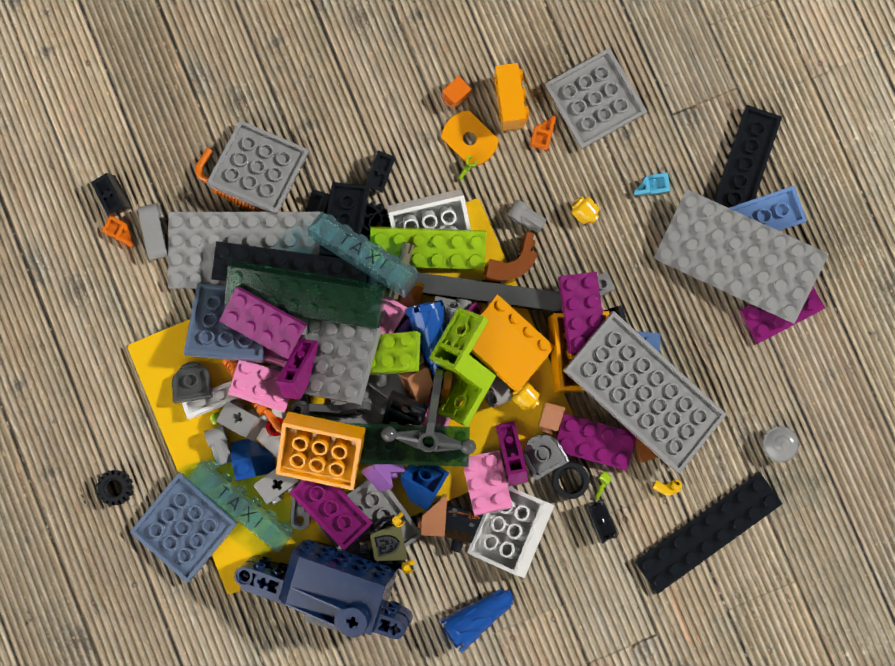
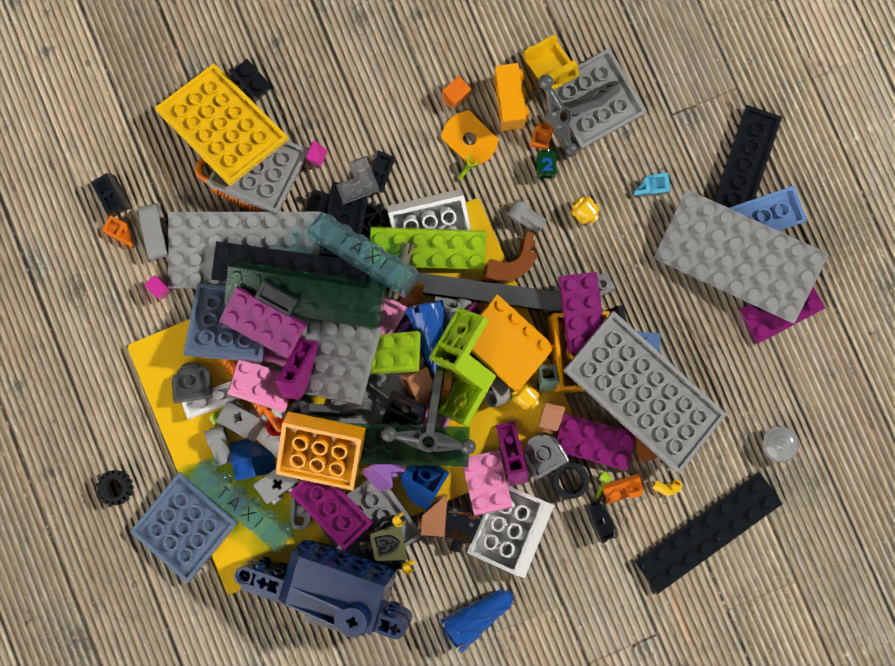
(157, 287): none -> dark pink slope
(222, 124): none -> yellow plate
(250, 79): none -> black bracket
(276, 297): none -> black tile
(316, 154): none -> dark pink slope
(362, 183): none -> clear plate
(546, 164): none -> dark green brick
(548, 380): none -> sand green leg
(550, 59): none -> yellow panel
(560, 114): none -> dark grey piece
(623, 488): none -> orange hinge

